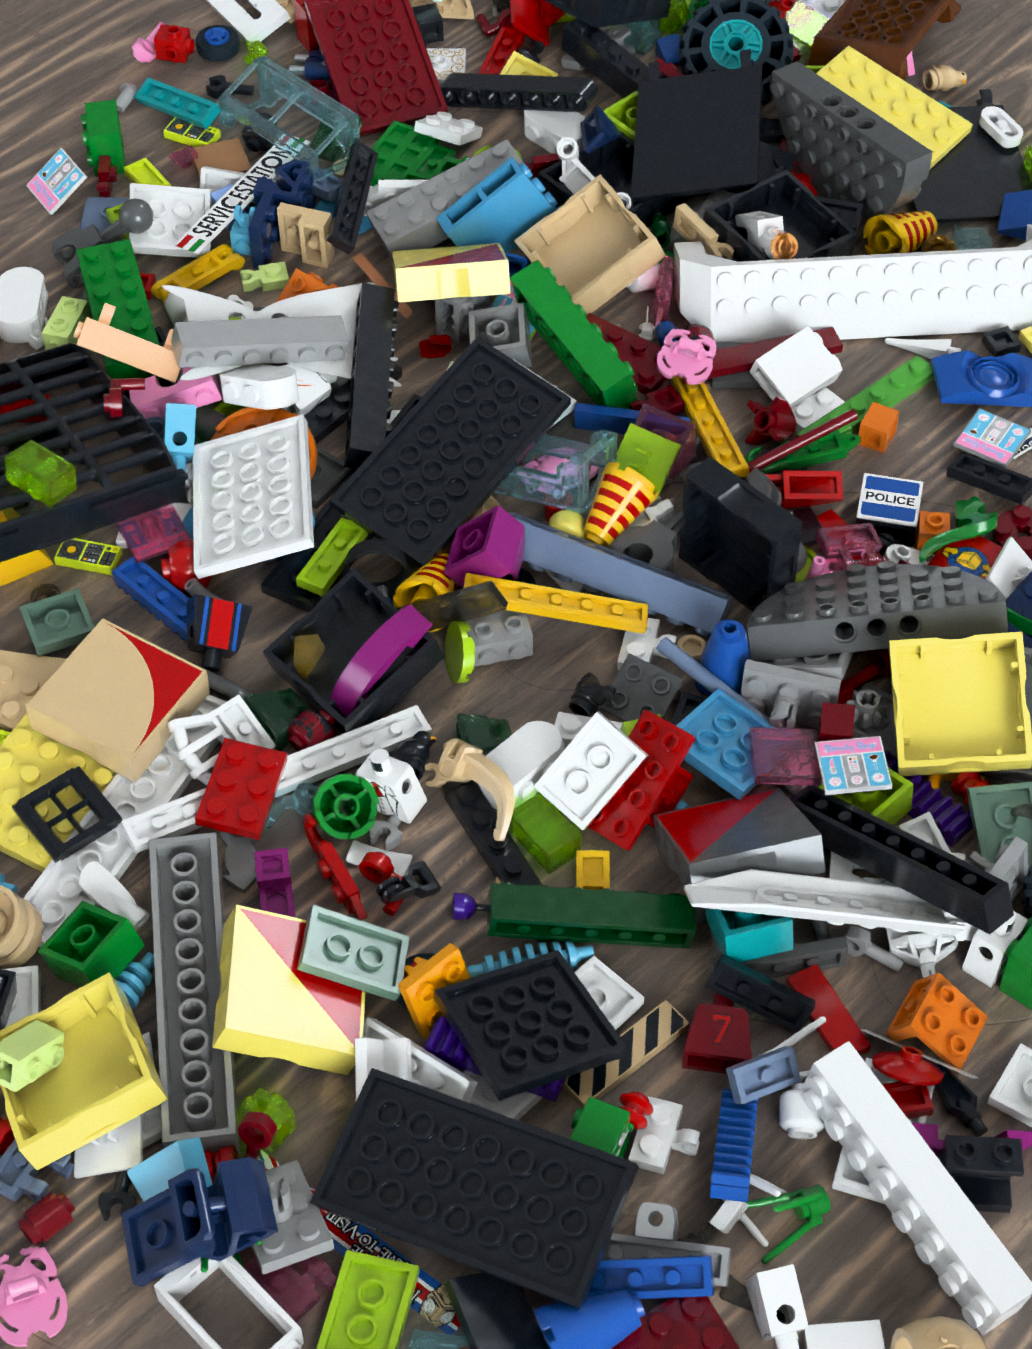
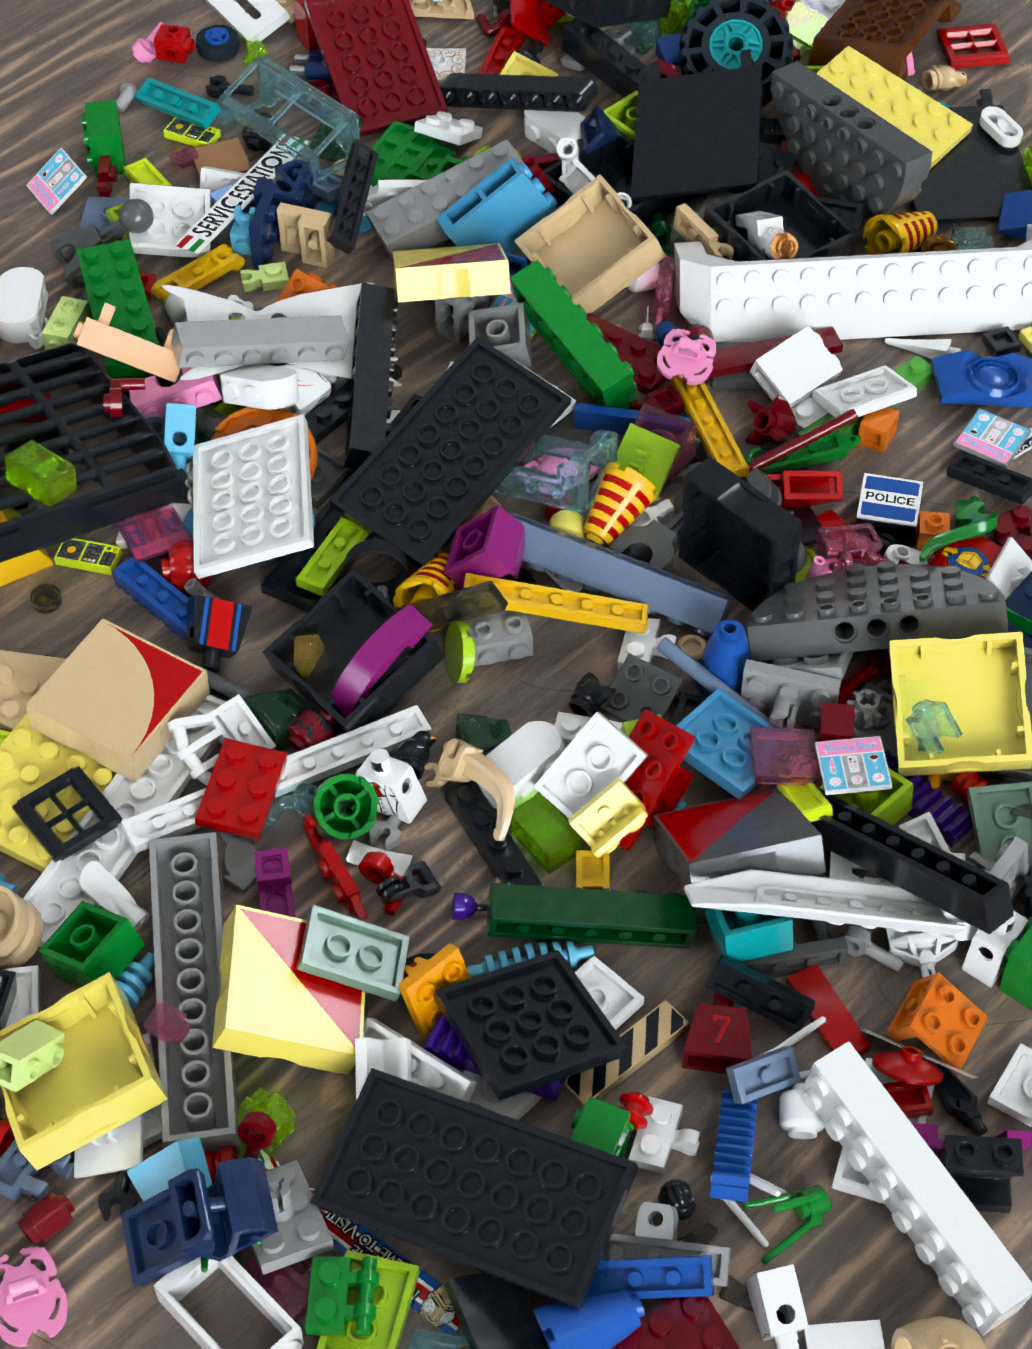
(57, 621): sand green plate -> none
(170, 1028): none -> clear pink piece
(329, 1296): none -> green plate
(379, 280): nougat tile -> none
(429, 22): black brick -> none
(435, 346): red piece -> none
(538, 172): none -> dark red plate
(609, 817): none -> light yellow bracket
(679, 1195): none -> black piece
(728, 1215): white tile -> none
(807, 800): none -> neon yellow tile
(865, 392): none -> white tile
(930, 722): none -> clear light blue window
(977, 59): none -> red piece

